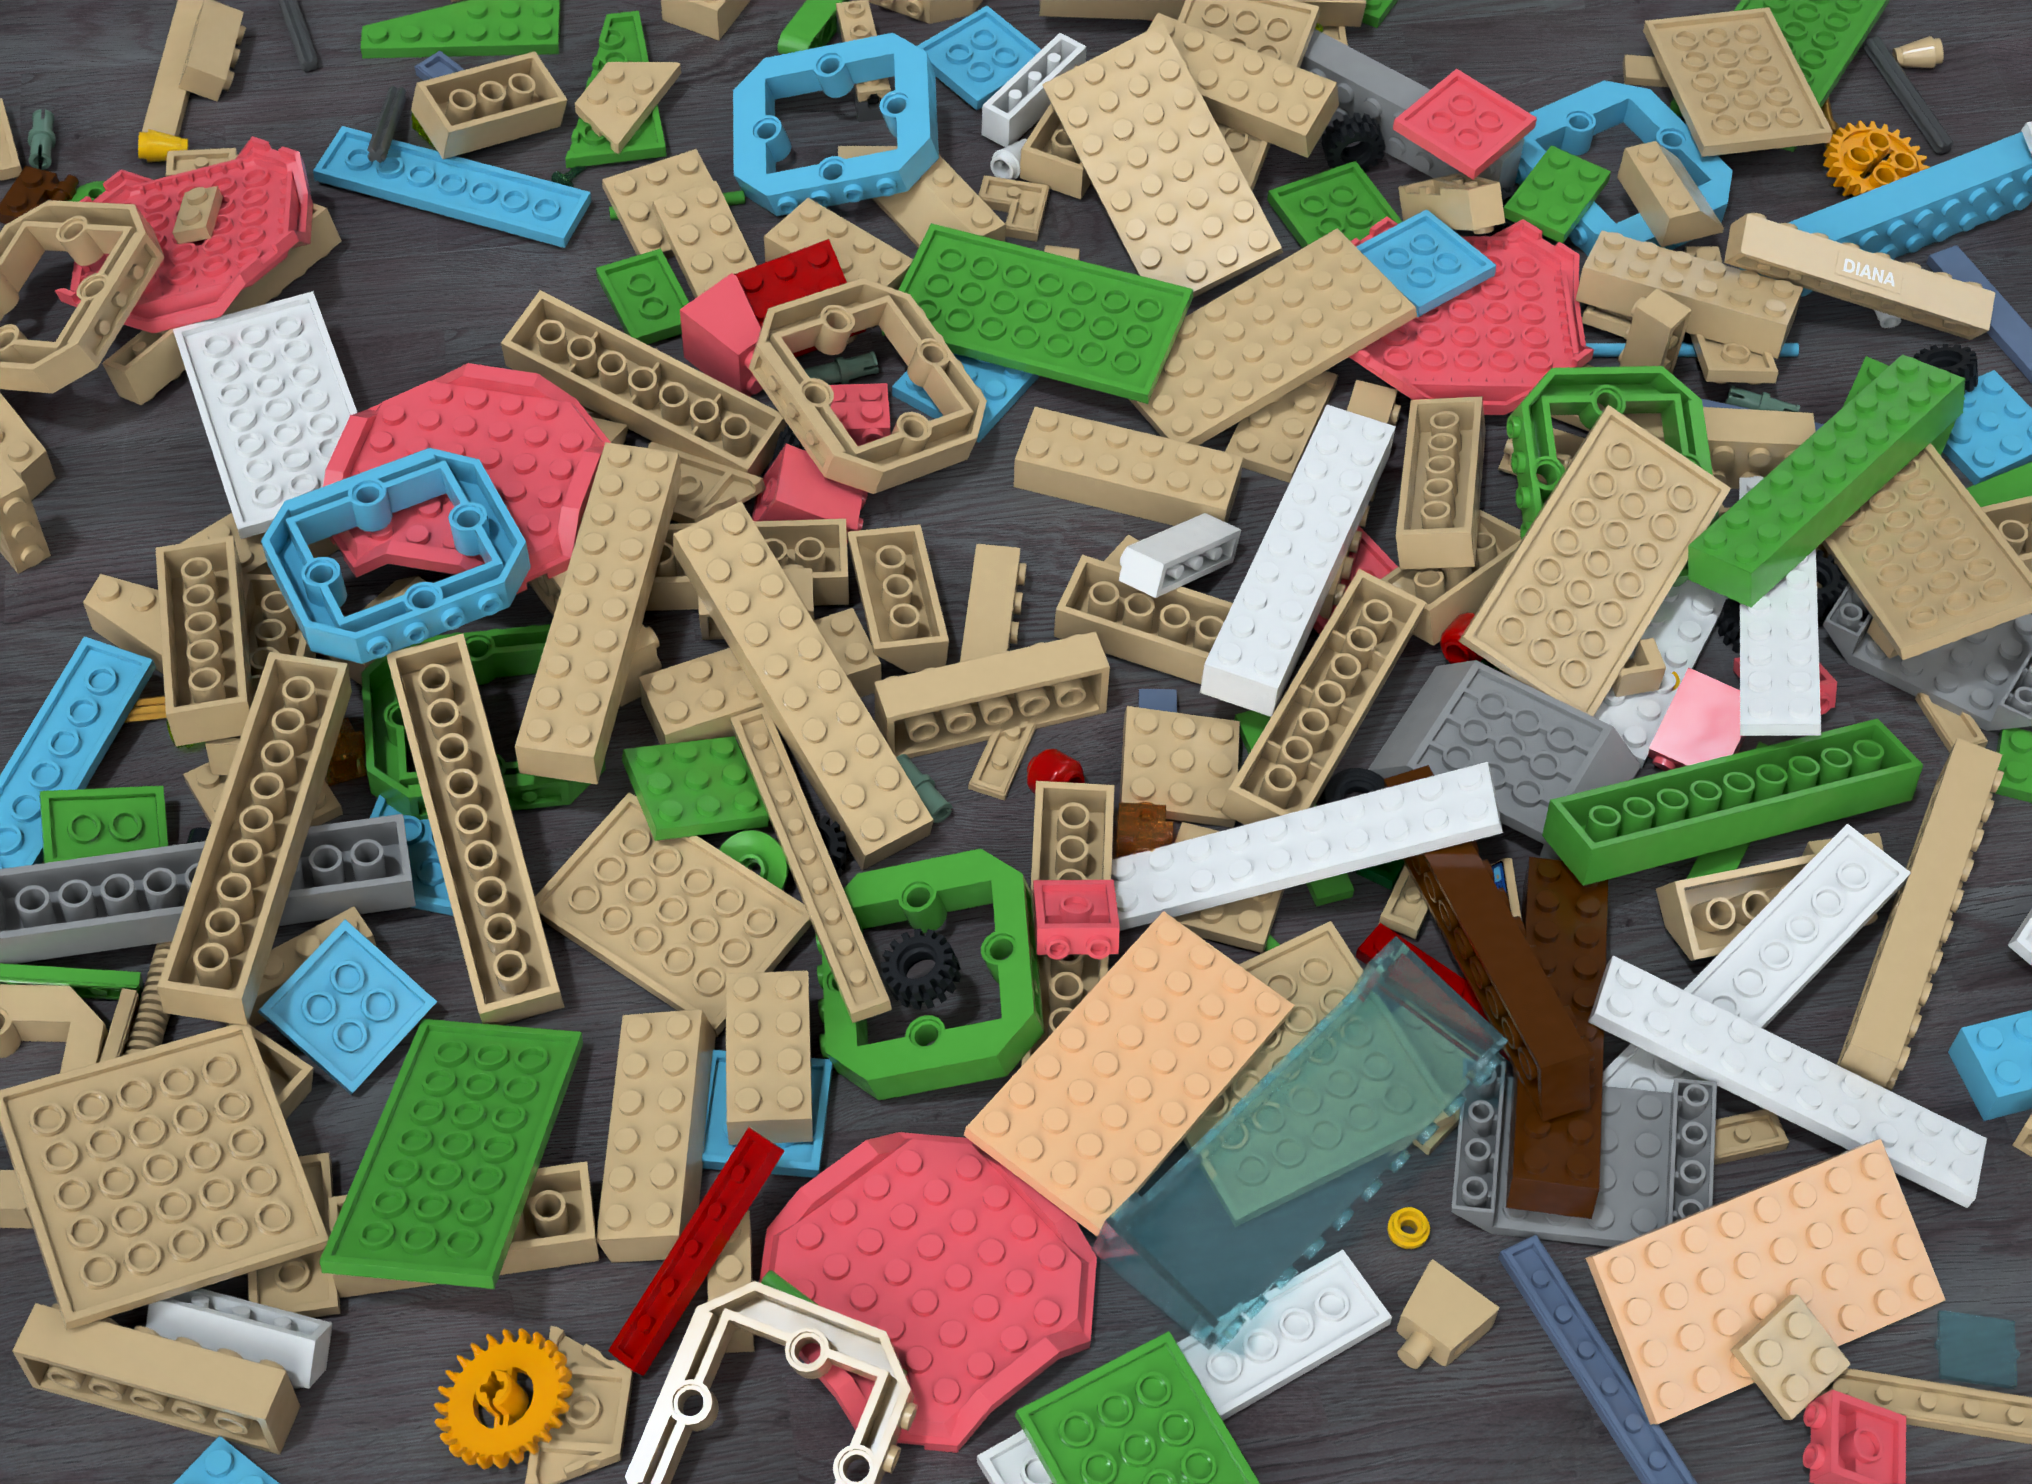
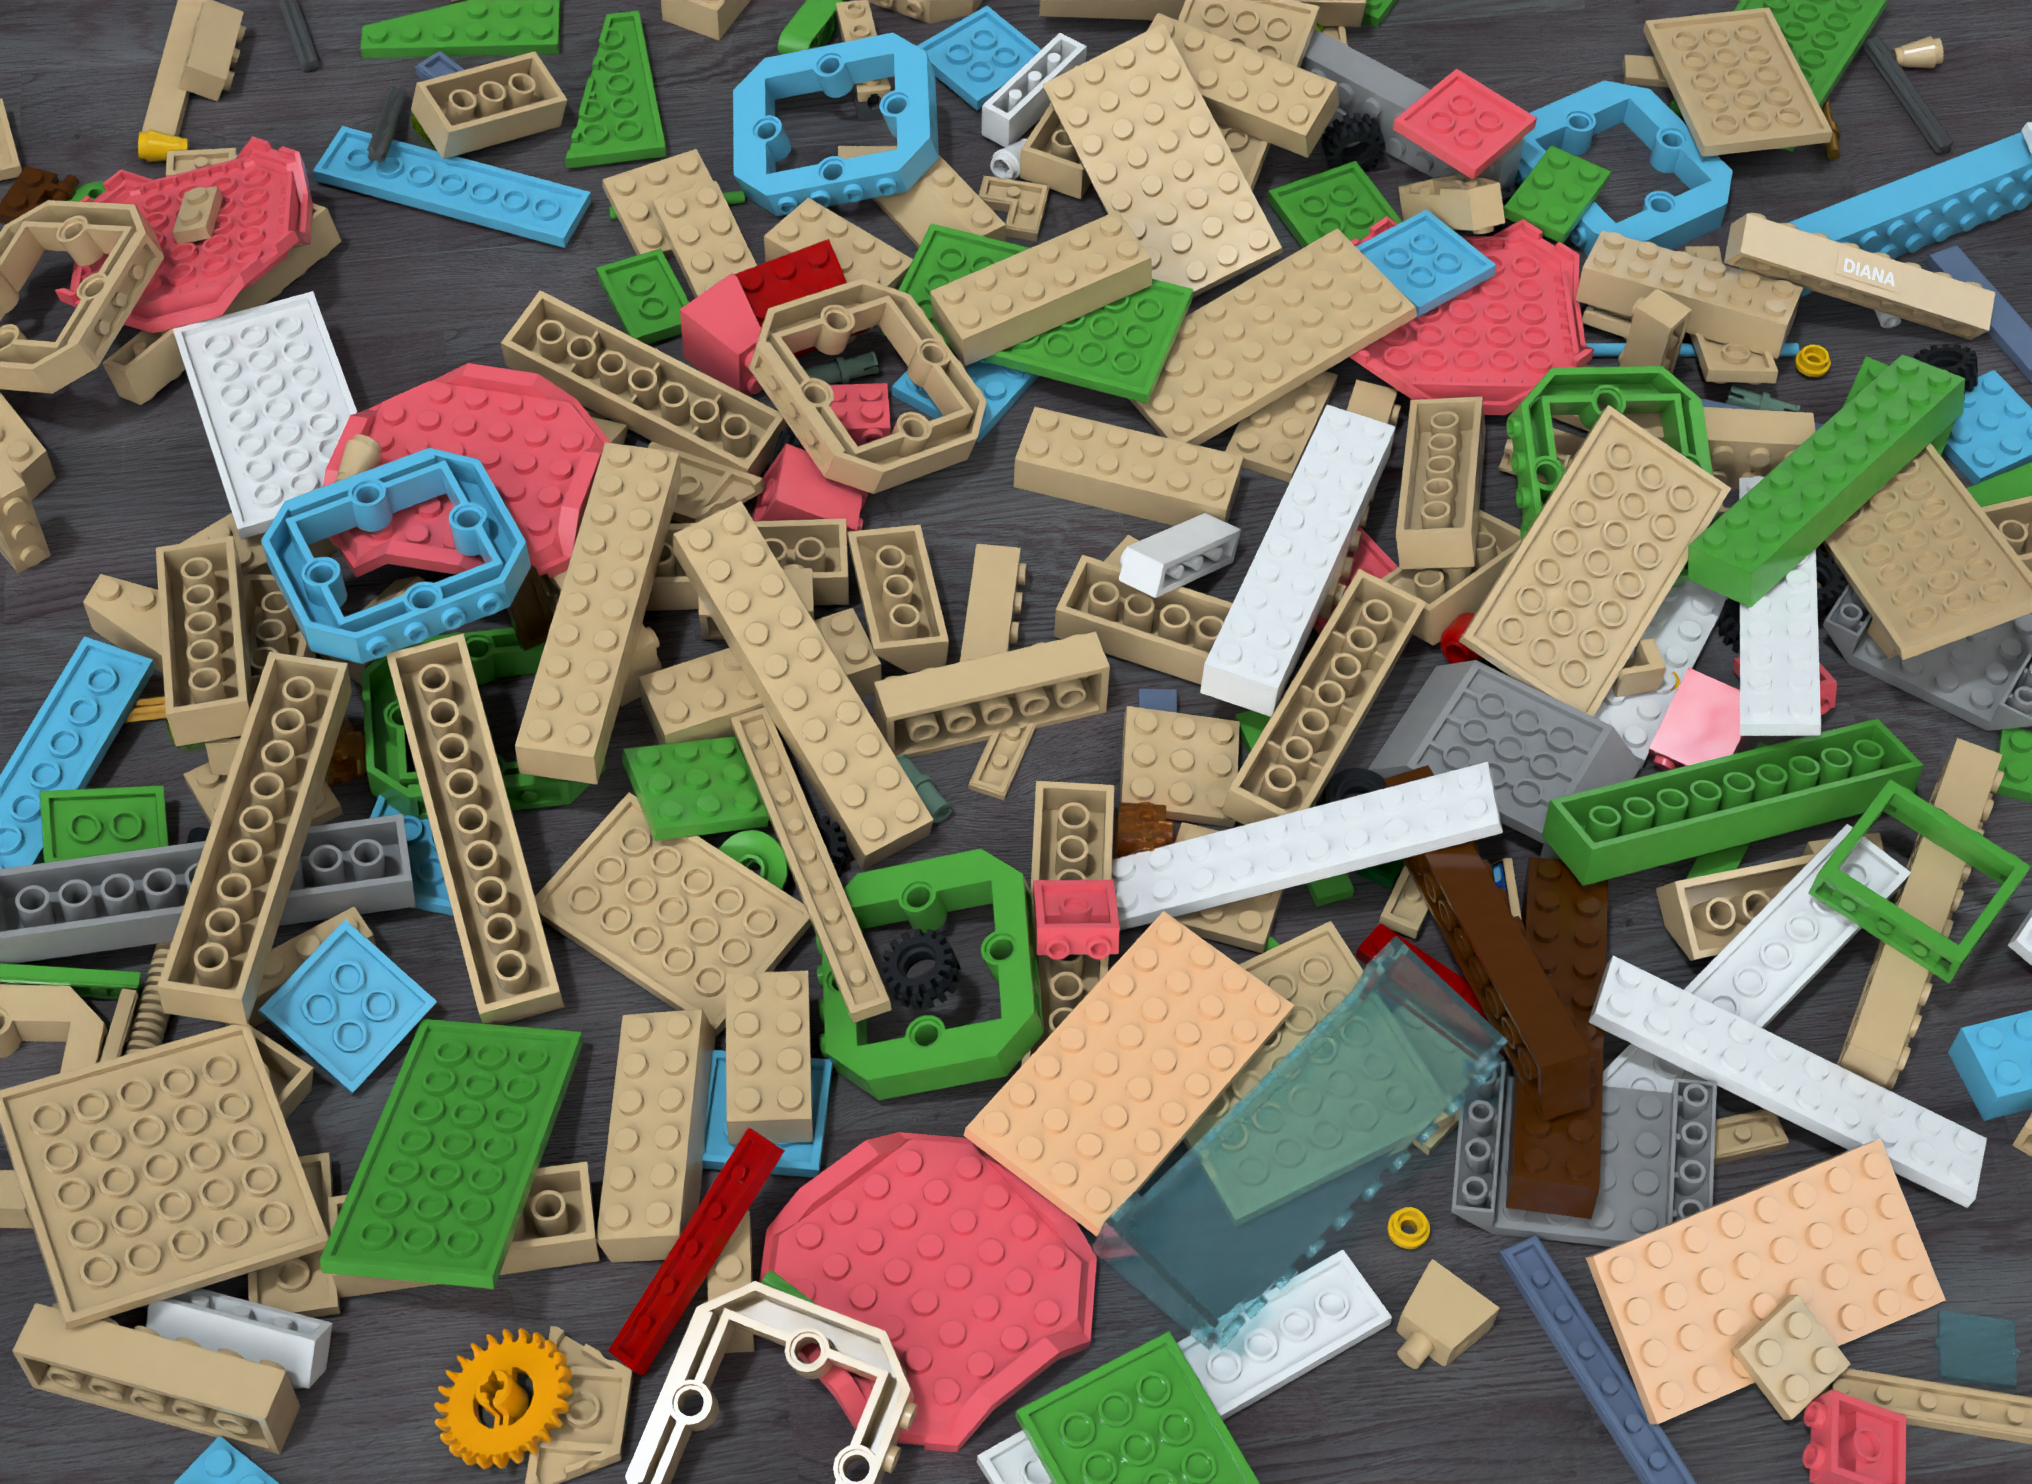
(41, 139): sand green pin -> none
(359, 456): none -> tan cone
(530, 612): none -> dark brown tile
(565, 179): clear green hand -> none
(624, 98): tan wing -> none
(1041, 288): none -> tan brick
(1053, 767): red head -> none
(1666, 195): tan slope -> none
(1813, 361): none -> yellow plate
(1861, 150): light orange gear -> none
(1892, 923): none -> bright green window
(1950, 725): tan tile -> none

